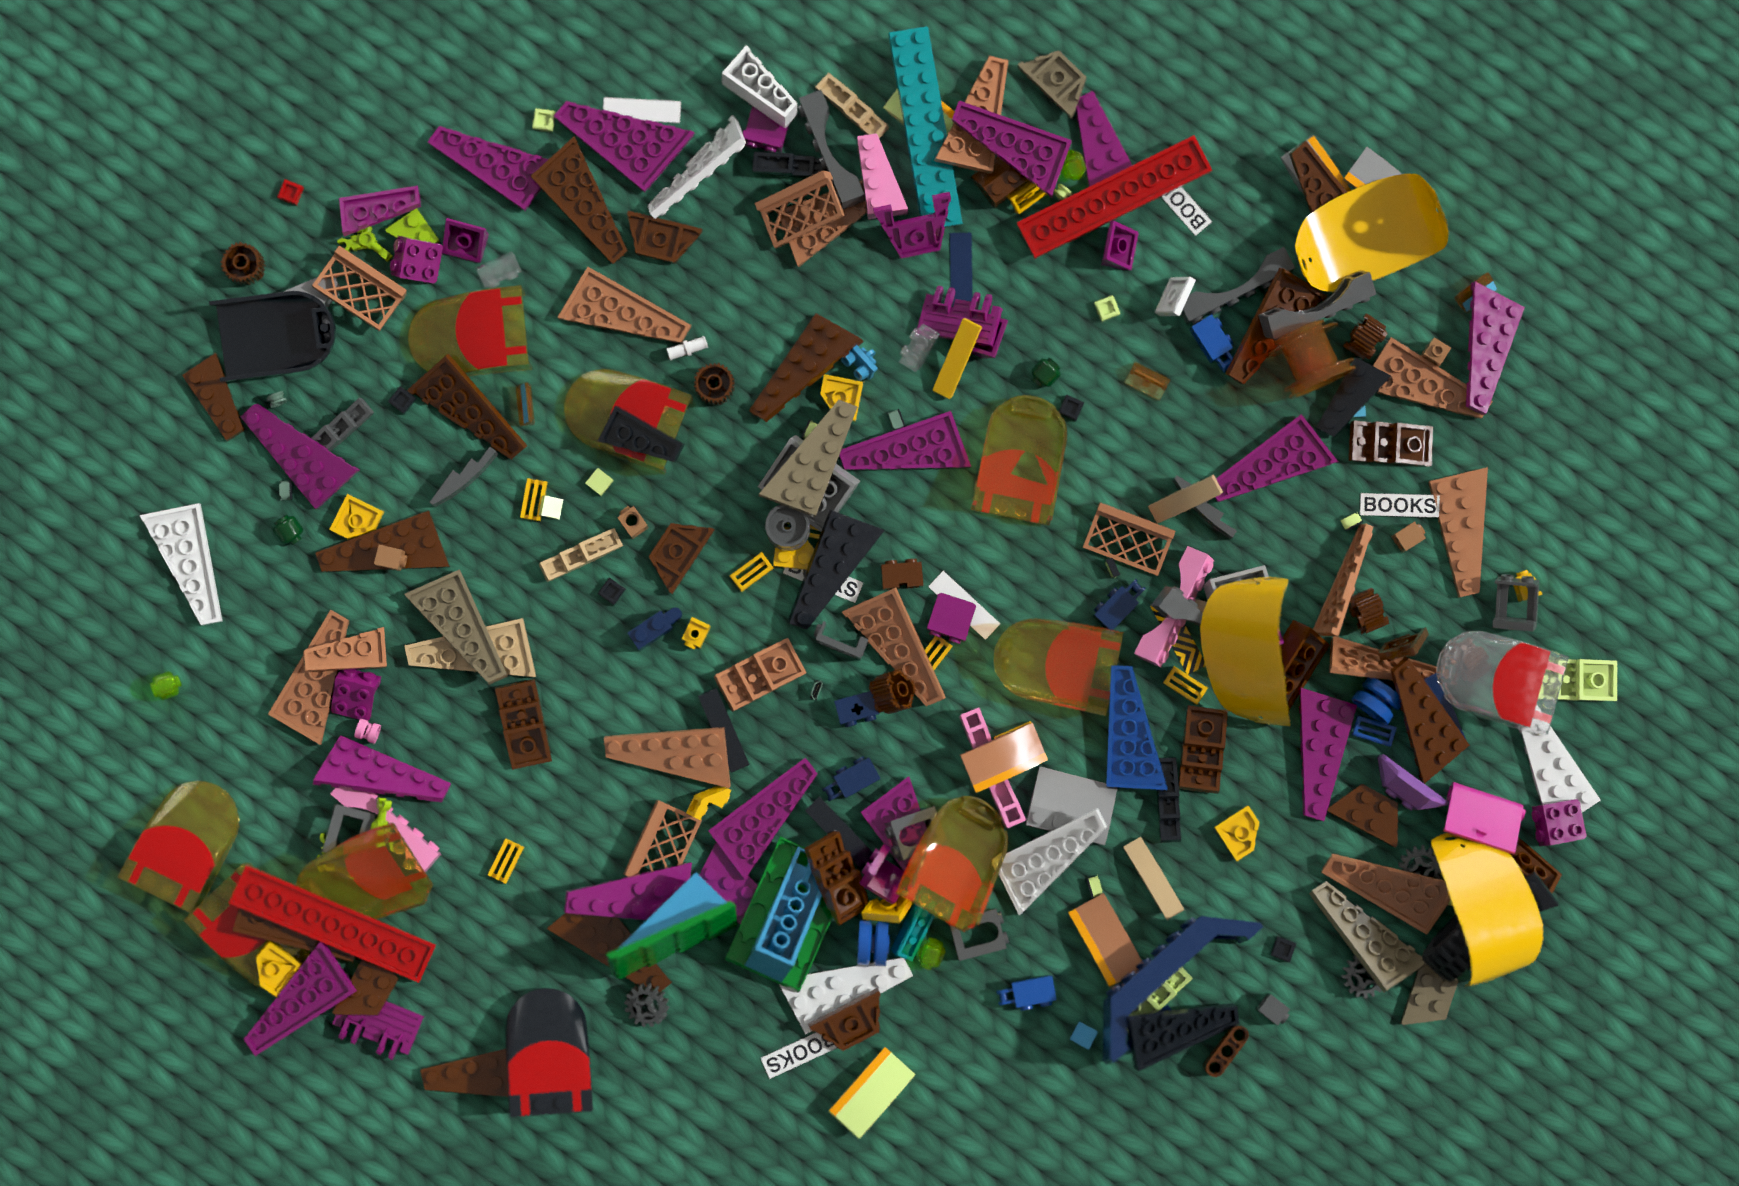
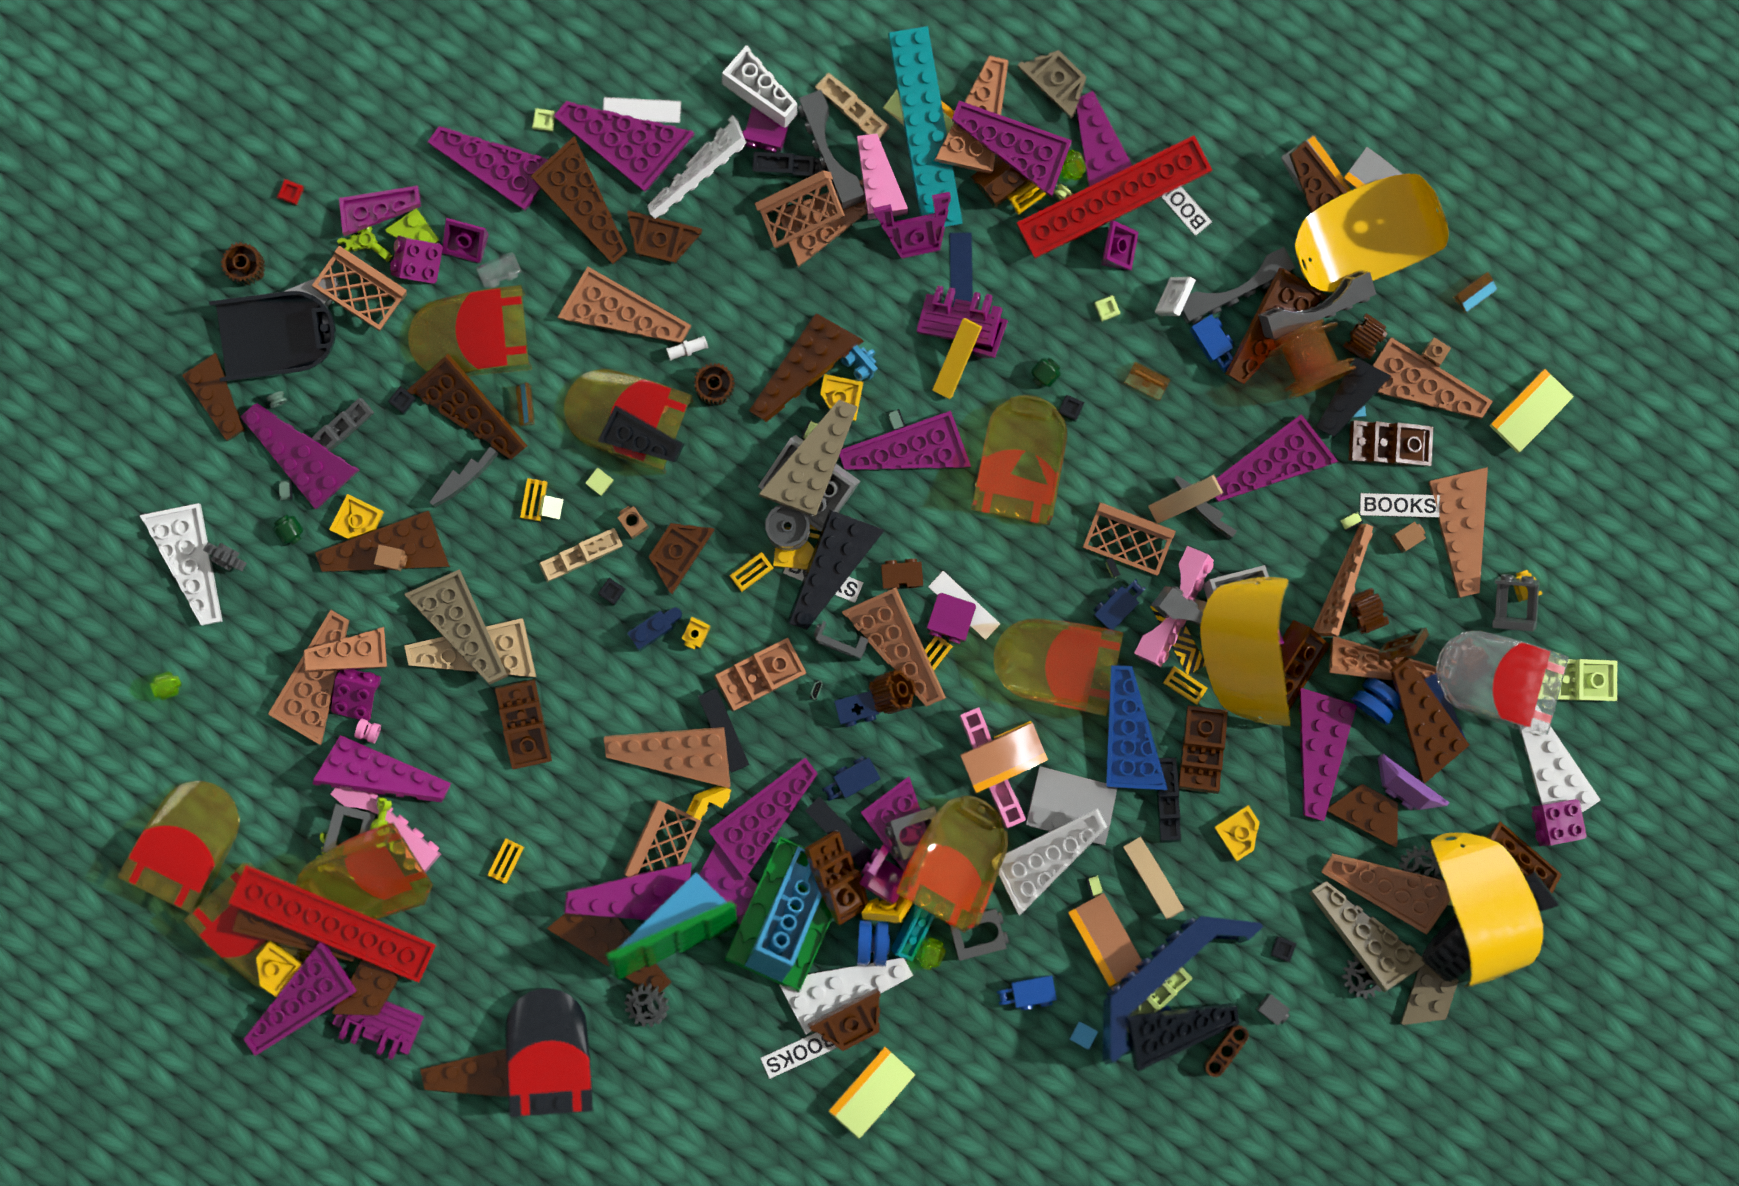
(224, 556): none -> dark grey gear
(920, 346): clear brick -> none
(1357, 726): blue tile -> none
(1483, 817): door -> none
(1490, 340): magenta wing -> none
(1531, 411): none -> yellowish green slope

